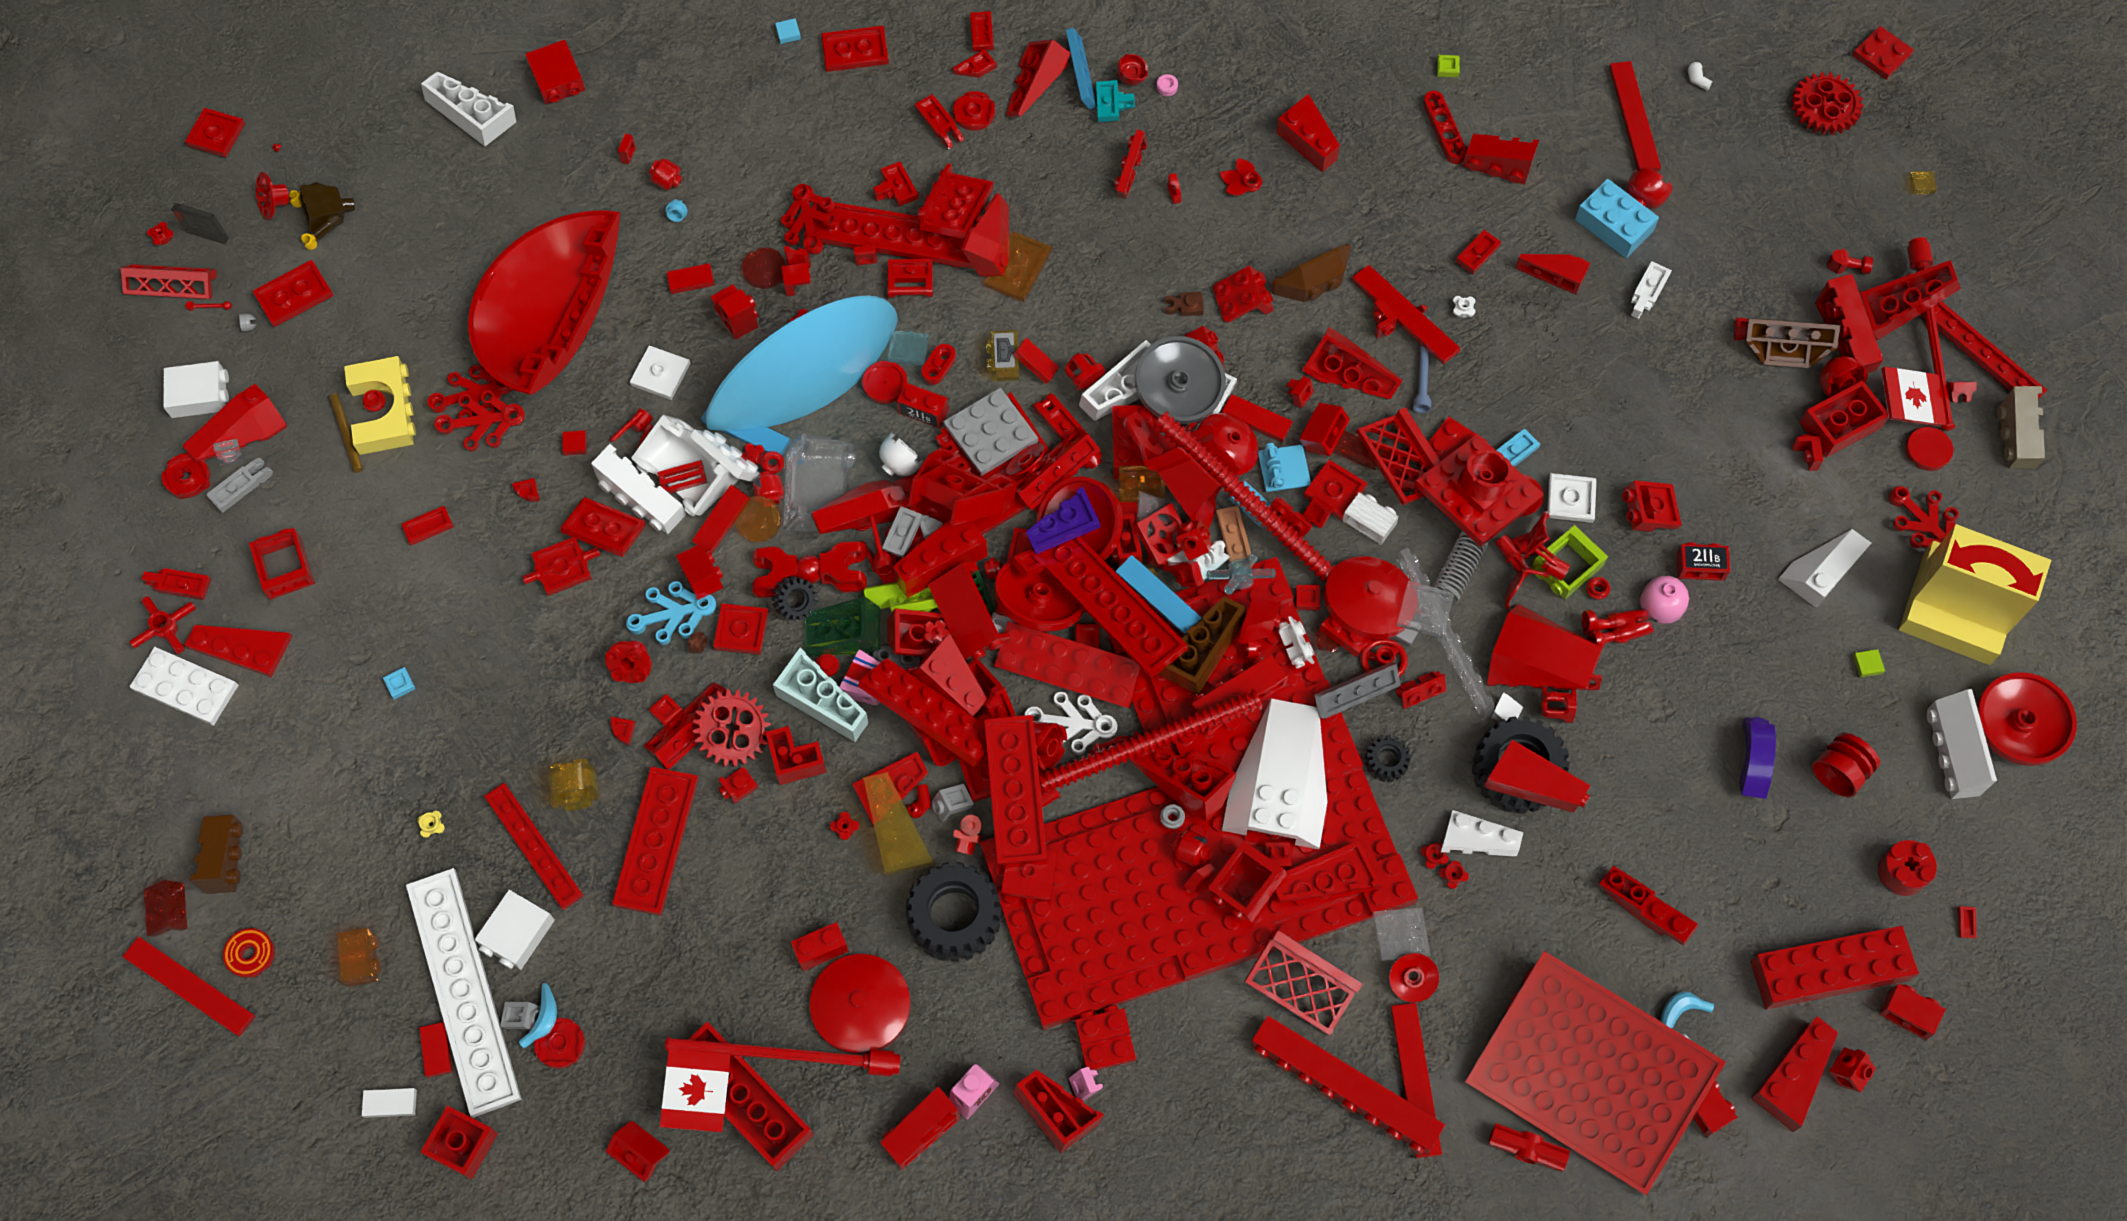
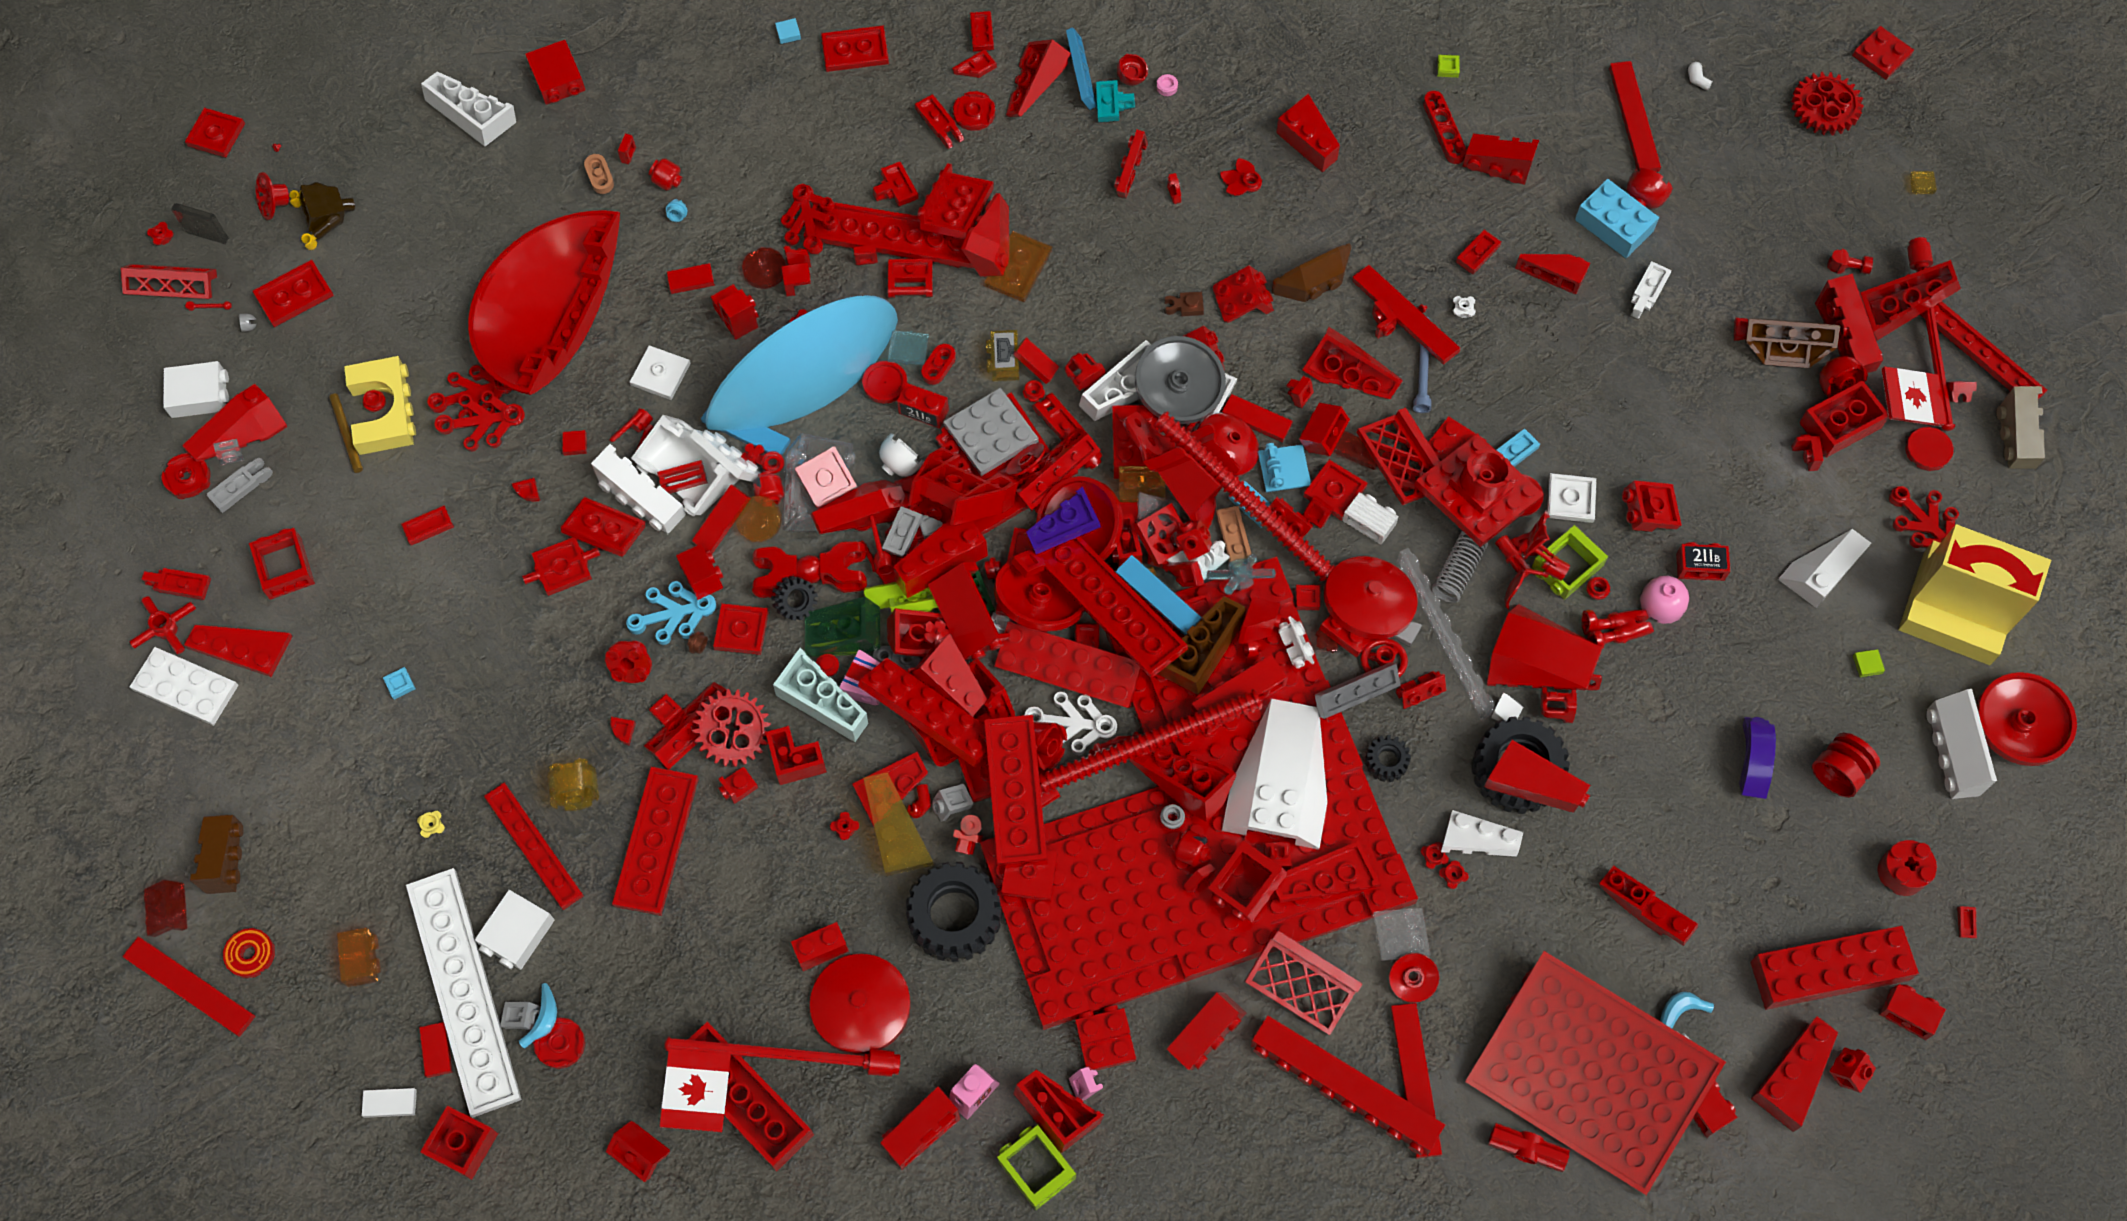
(599, 175): none -> nougat plate
(825, 477): none -> plate
(1033, 385): none -> red plate
(1050, 1189): none -> lime window
(1206, 1031): none -> red wedge
(1425, 609): clear plate -> none

